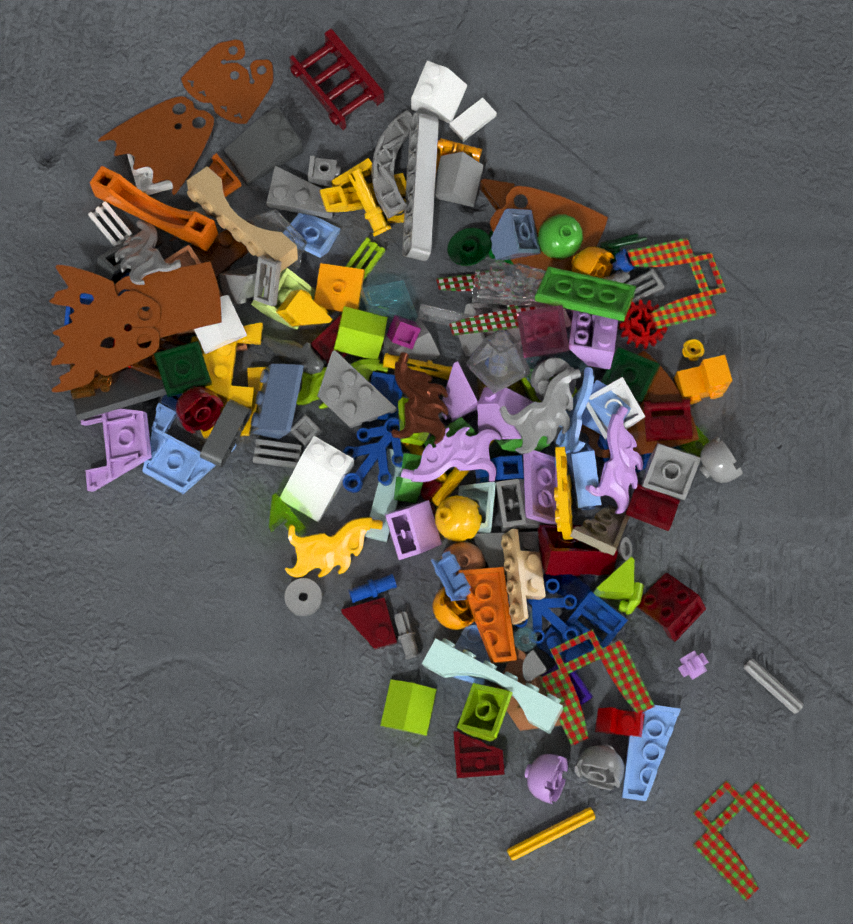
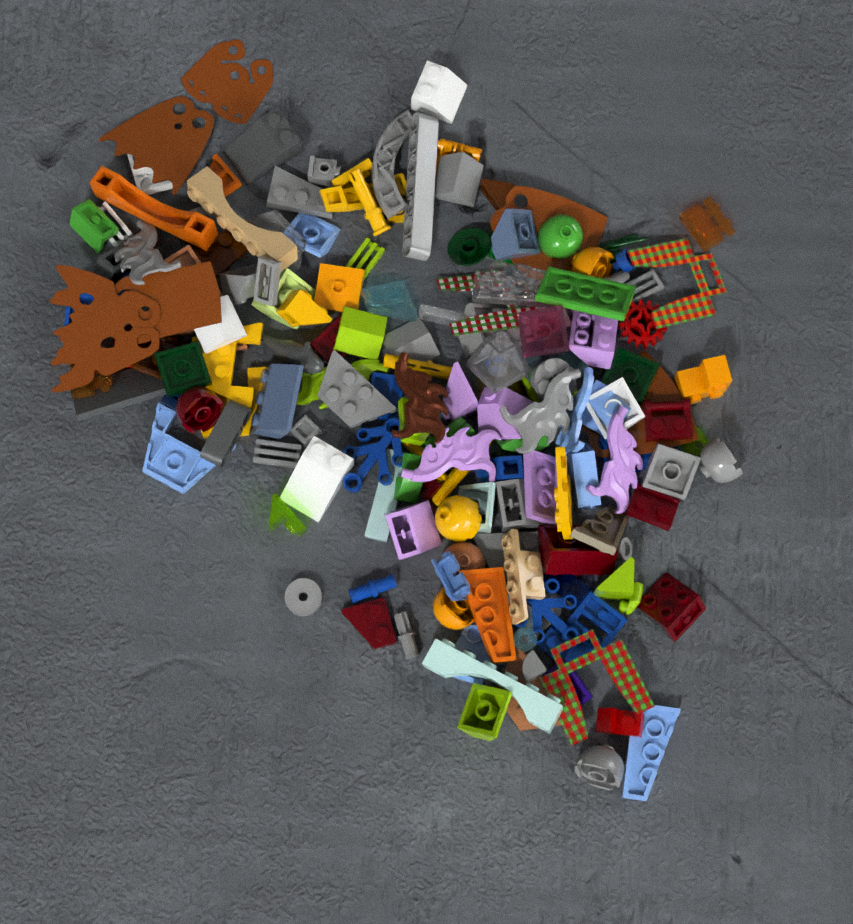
(92, 225): none -> bright green panel
(125, 445): lavender wing -> none
(328, 551): yellow piece -> none
(347, 61): dark red fence -> none
(403, 332): magenta panel -> none
(408, 707): lime slope -> none
(472, 119): white tile -> none
(476, 758): dark red wing -> none
(545, 777): lavender cylinder -> none
(551, 833): yellow axle -> none
(693, 665): lavender gear -> none
(695, 344): yellow plate -> none
(702, 228): none -> clear orange plate
(719, 851): piece -> none
(773, 686): light grey axle -> none

